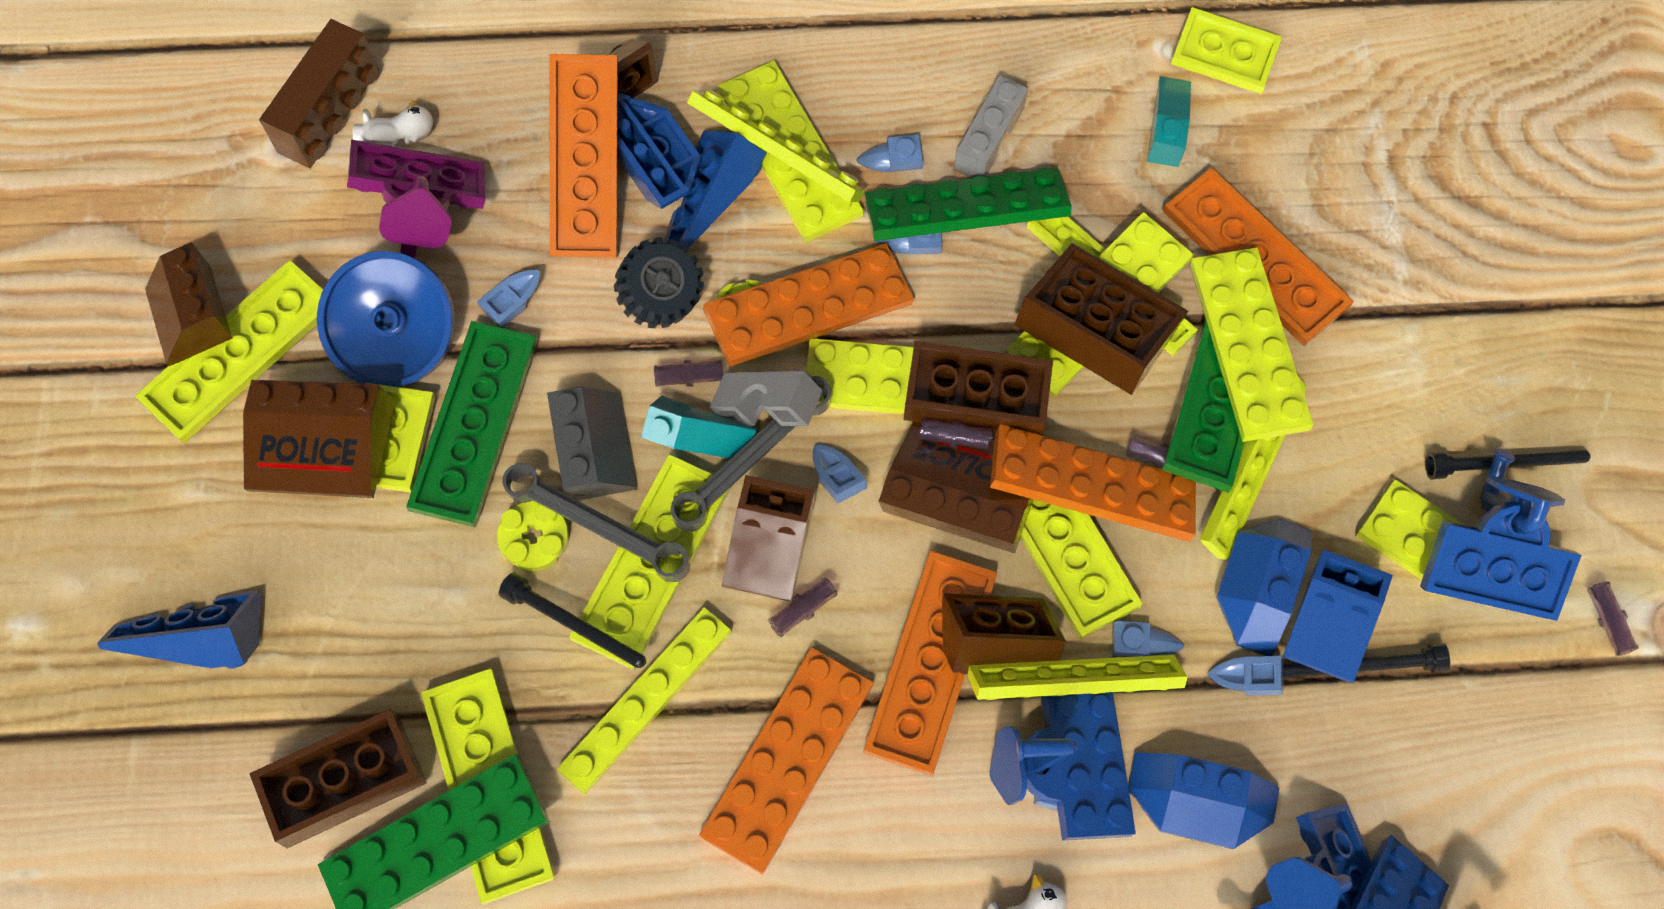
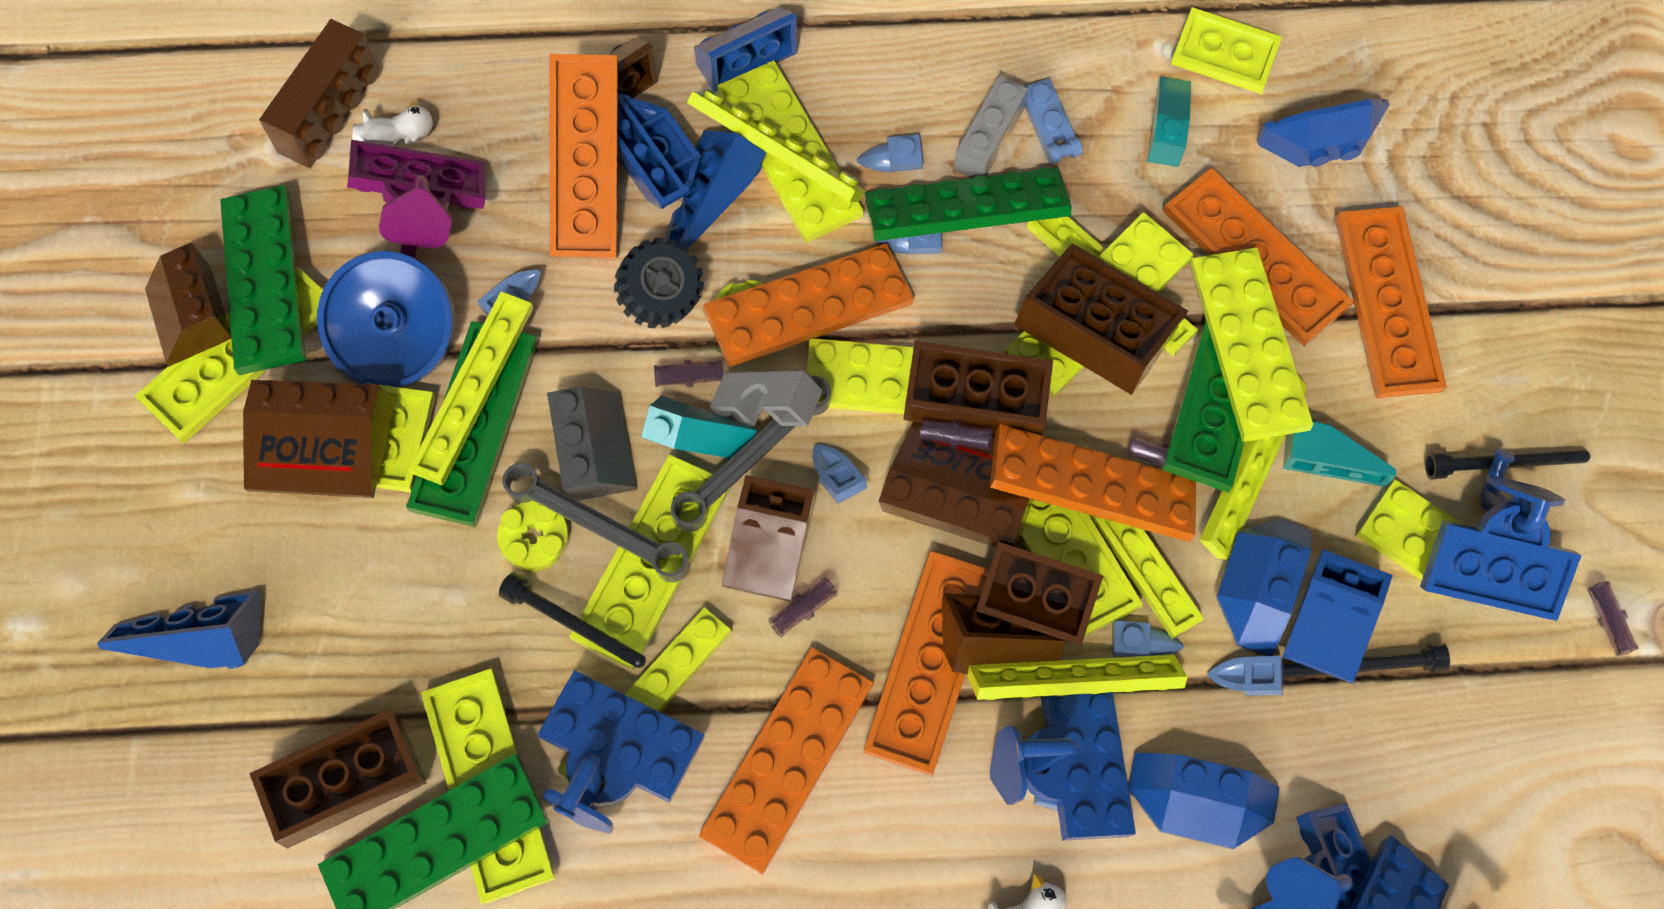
(262, 280): none -> green plate
(471, 388): none -> neon yellow plate
(617, 743): none -> blue plate
(747, 46): none -> blue slope
(1039, 593): none -> reddish brown slope
(1051, 122): none -> medium blue plate
(1151, 575): none -> neon yellow plate
(1323, 133): none -> blue wedge
(1334, 455): none -> teal slope
(1390, 302): none -> orange plate

